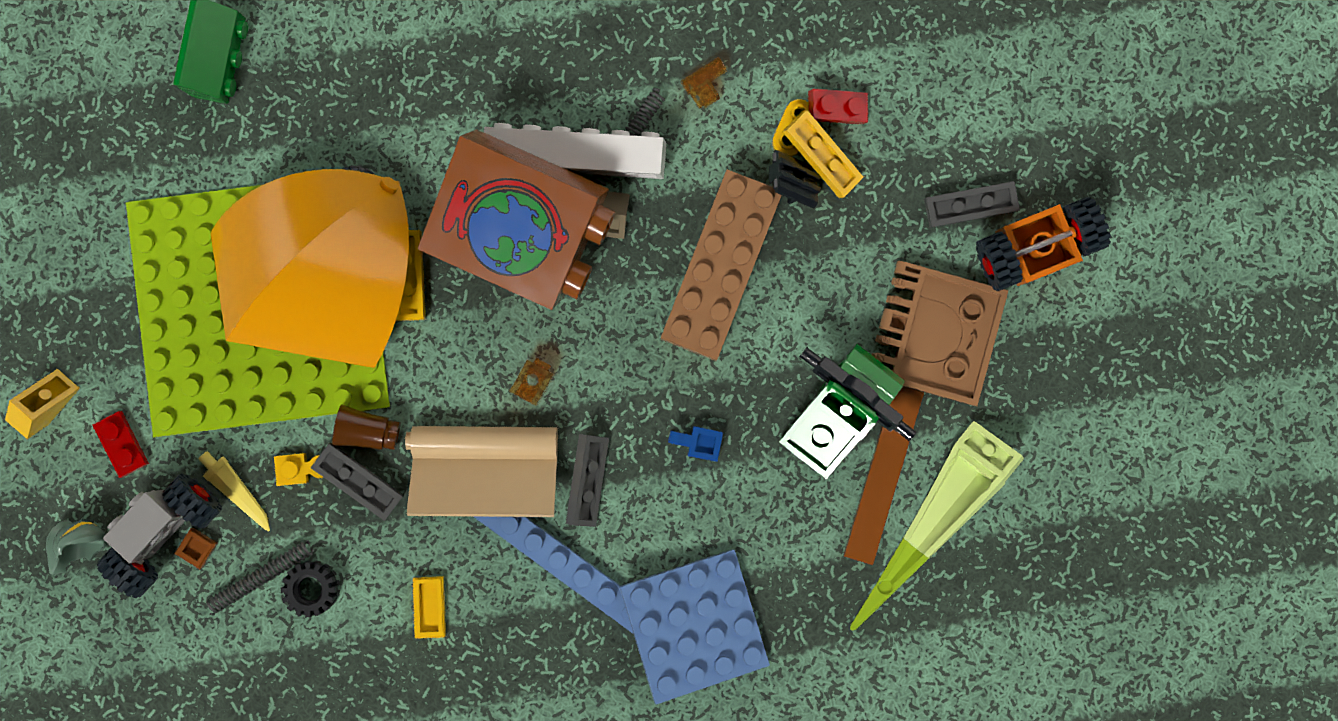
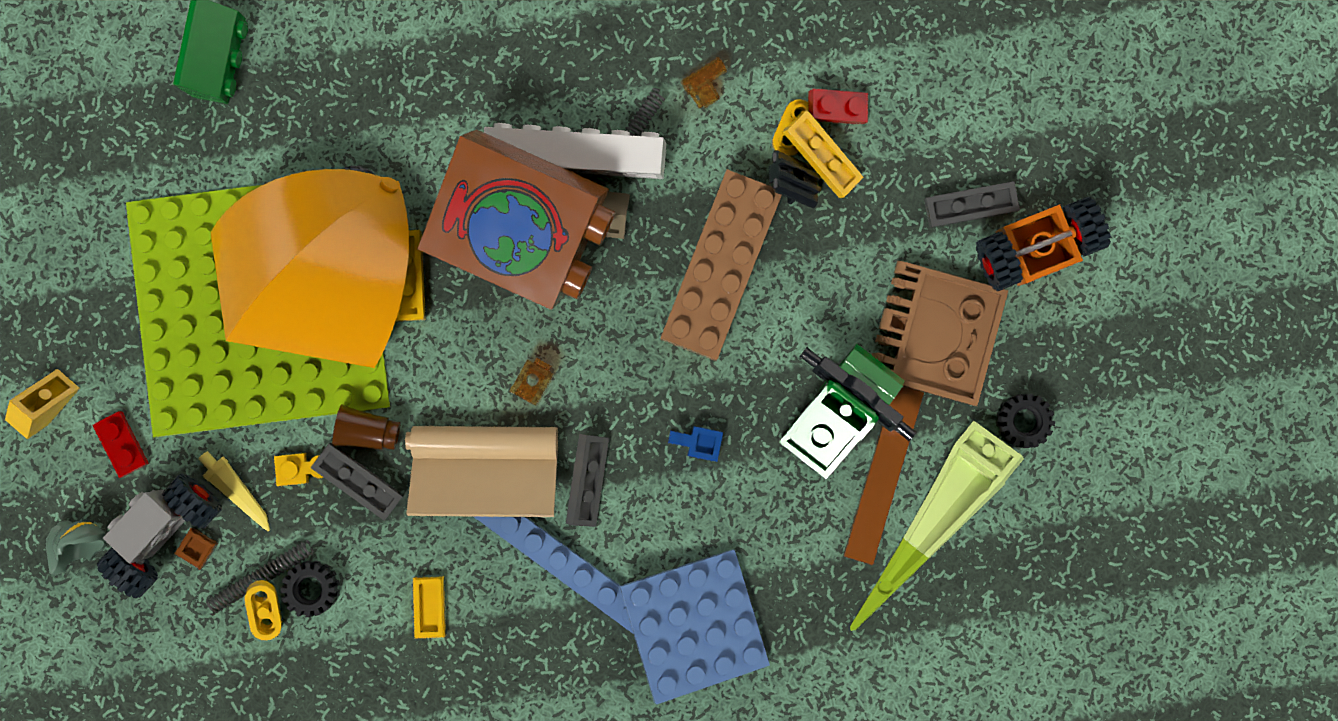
(262, 608): none -> yellow plate
(1042, 415): none -> black tyre

